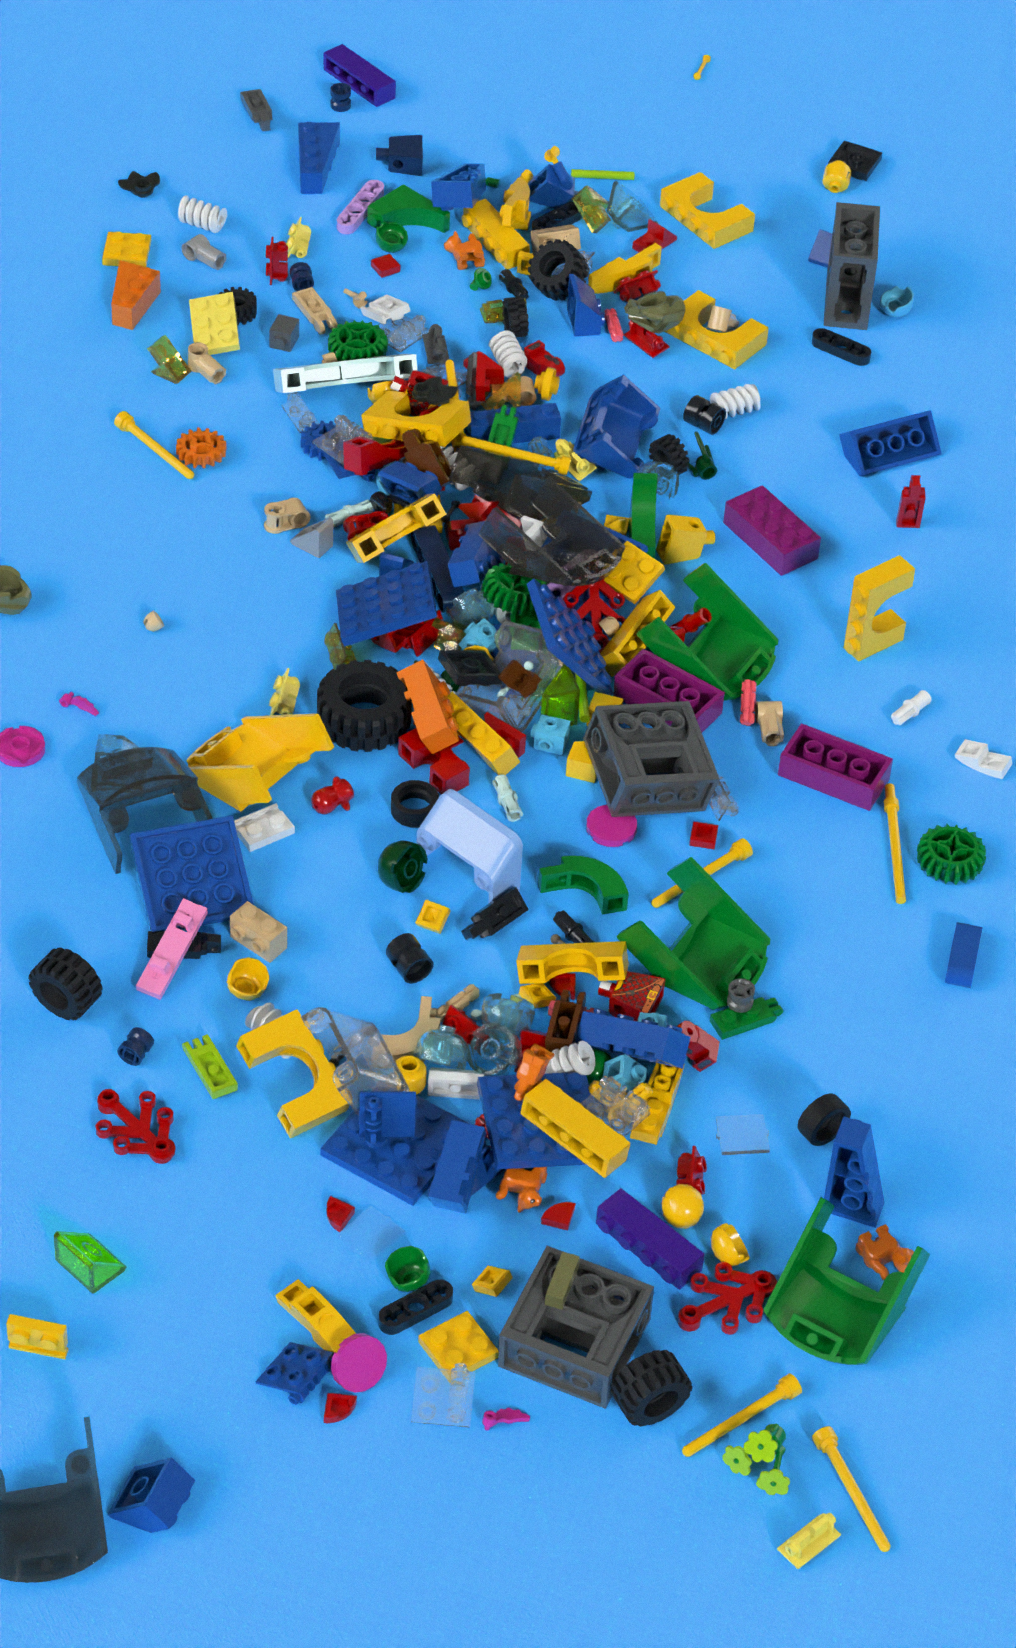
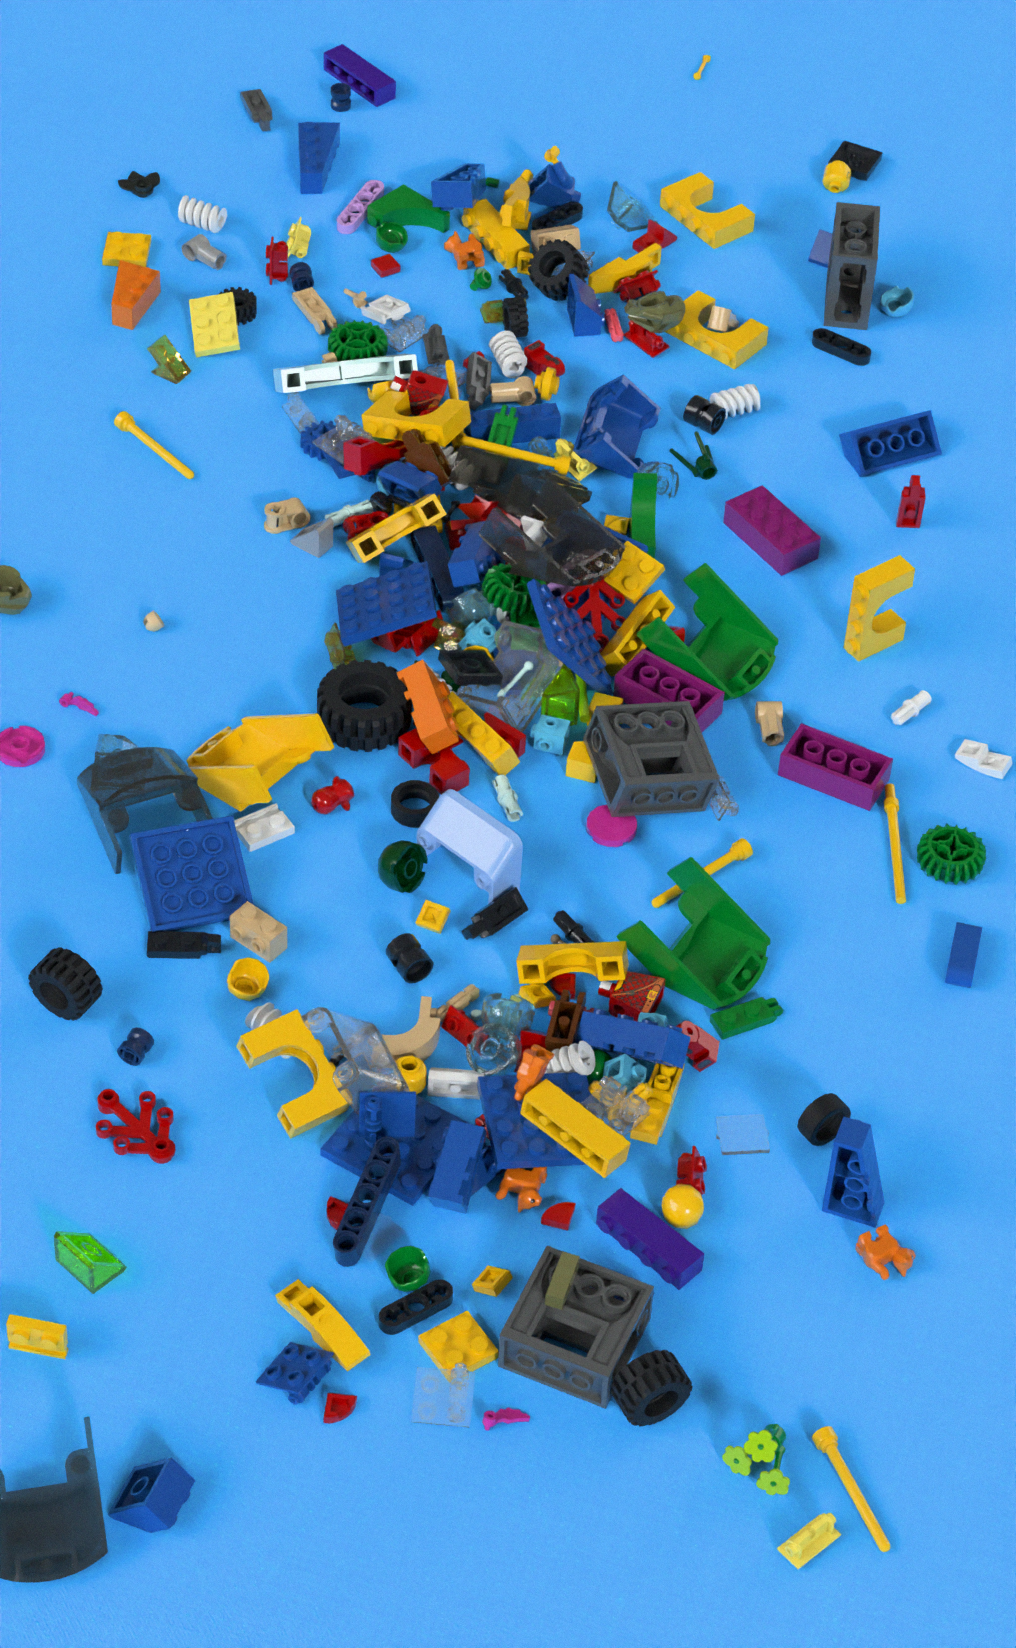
(171, 949): bright pink hinge -> none
(201, 447): orange gear -> none
(202, 362): tan piece -> none
(210, 1067): lime hinge -> none
(284, 333): dark grey brick -> none
(286, 692): light yellow hinge -> none
(359, 1362): dark pink tile -> none
(367, 1212): none -> dark blue beam
(403, 154): dark blue torso -> none
(433, 391): pearl dark grey plate -> none
(443, 1048): clear light blue cylinder -> none
(487, 373): red slope -> none
(510, 390): clear yellow slope -> none
(519, 679): reddish brown bracket -> none
(589, 876): green arch -> none
(592, 208): clear yellow slope -> none
(602, 174): lime bar -> none
(610, 626): tan hinge -> none
(670, 450): black tyre -> none
(682, 539): yellow torso -> none
(693, 621): red axle -> none
(703, 835): red tile -> none
(728, 1245): yellow hair -> none
(728, 1296): red plant -> none
(740, 995): dark grey wheel -> none
(748, 702): coral axle -> none
(787, 1388): yellow piece -> none
(829, 1311): green windscreen -> none

